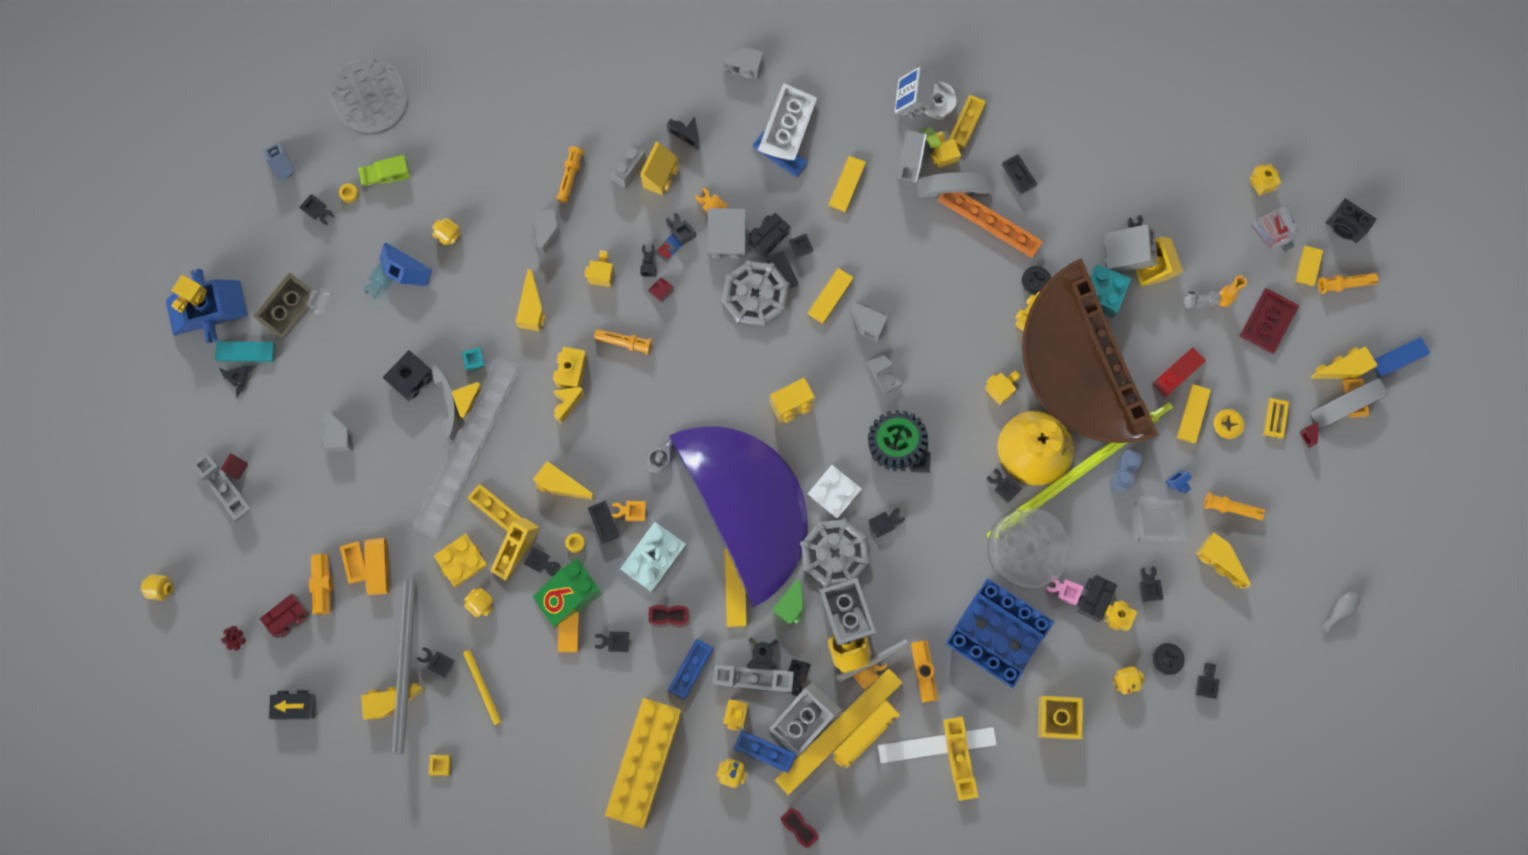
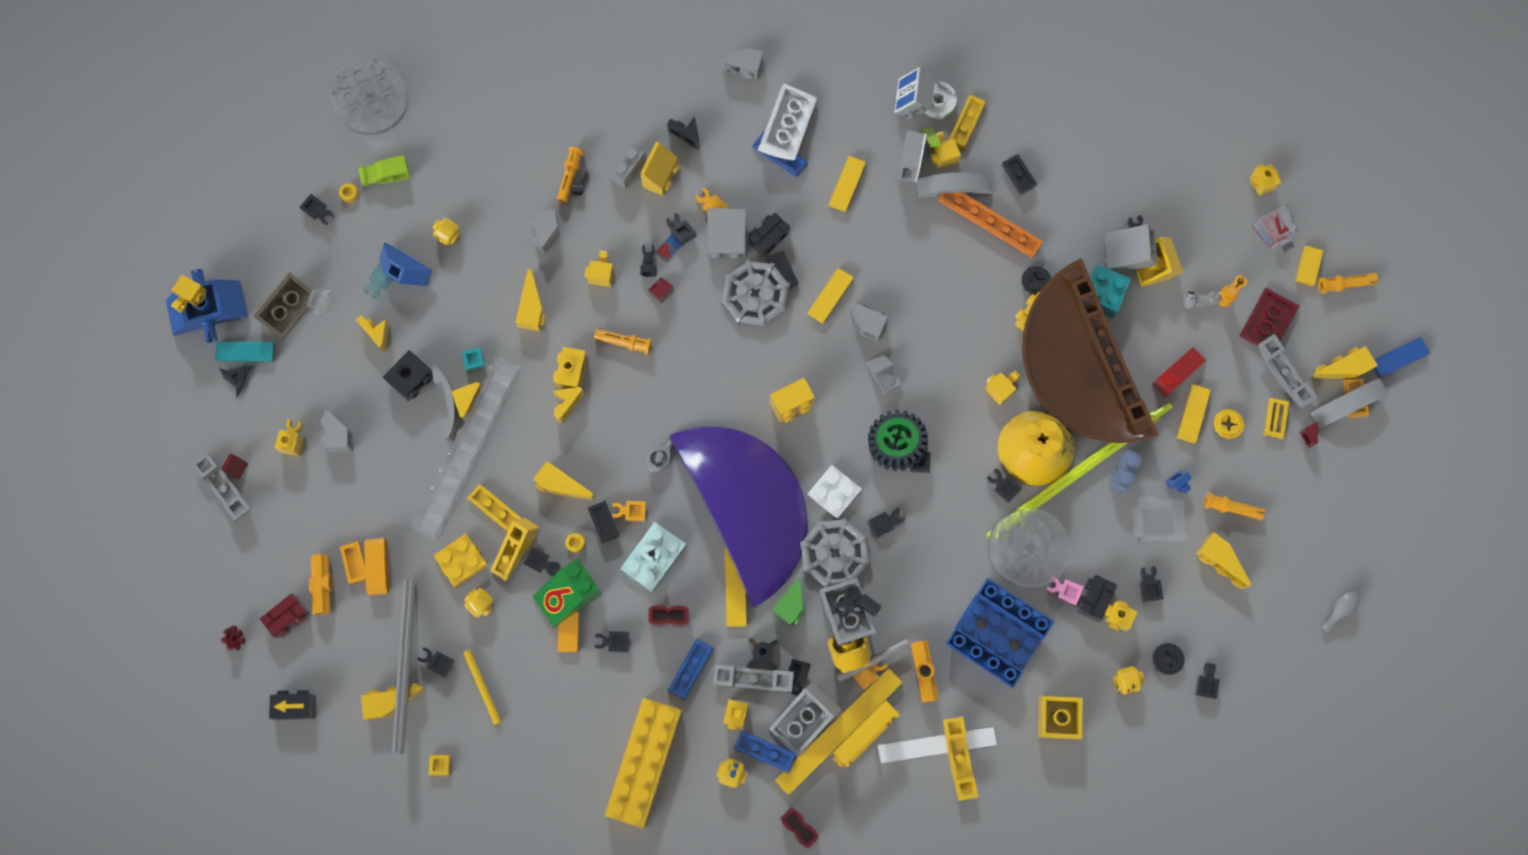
(156, 587): yellow head -> none
(279, 161): sand blue slope -> none
(290, 441): none -> yellow brick
(378, 333): none -> yellow slope
(578, 188): none -> black hand
(801, 246): black plate -> none
(854, 595): none -> black bar
(1285, 373): none -> light grey slope
(1350, 221): black brick -> none

